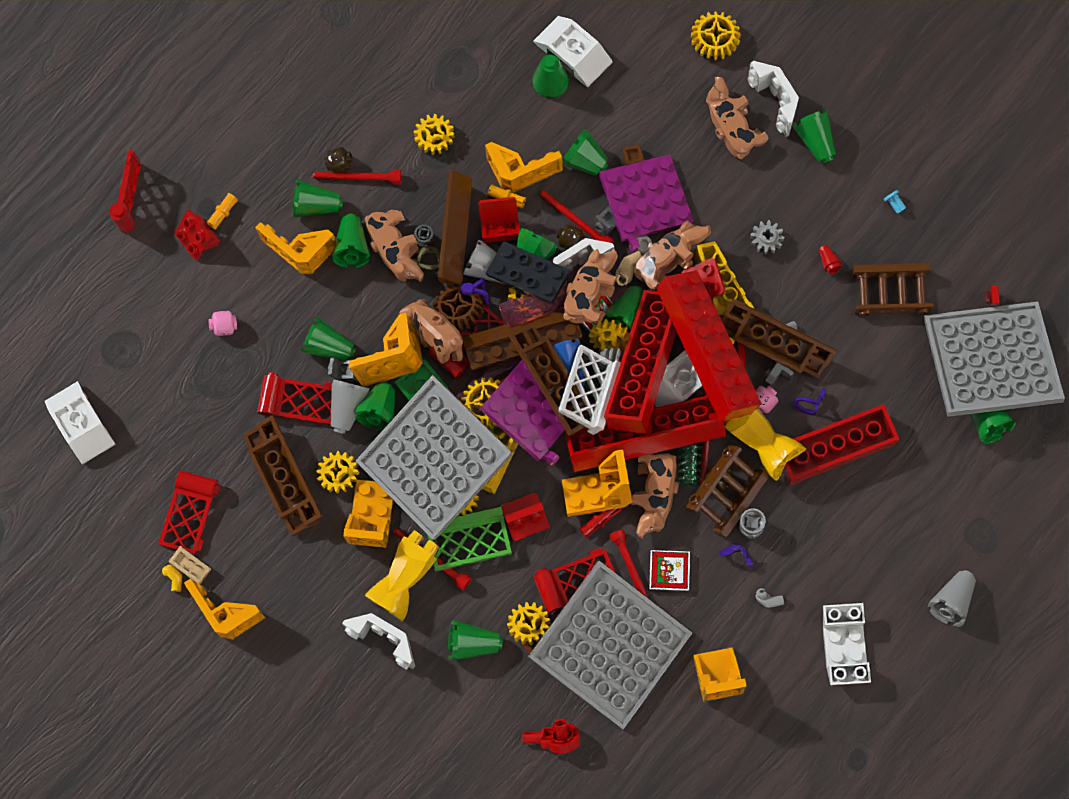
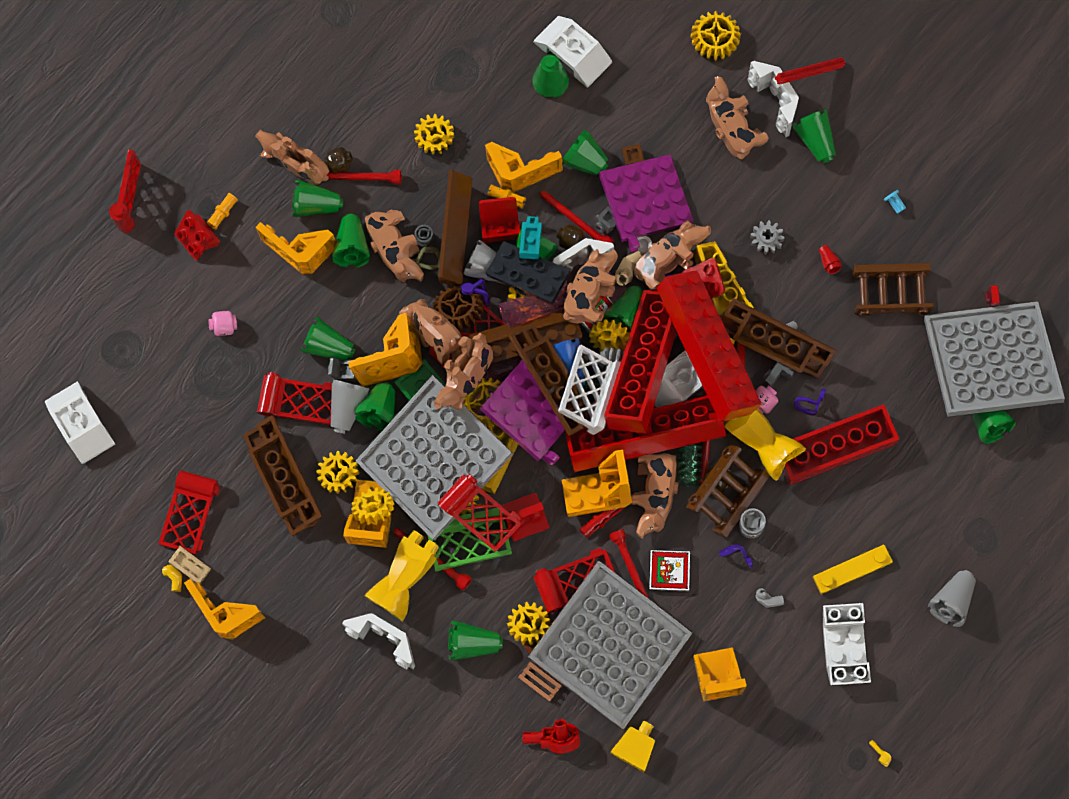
(293, 157): none -> nougat animal
(371, 507): none -> yellow gear
(462, 494): none -> red piece
(465, 372): none -> nougat animal
(530, 238): none -> teal hinge
(544, 675): none -> nougat tile
(635, 746): none -> yellow torso
(810, 70): none -> red axle
(852, 569): none -> yellow plate
(885, 757): none -> yellow hand

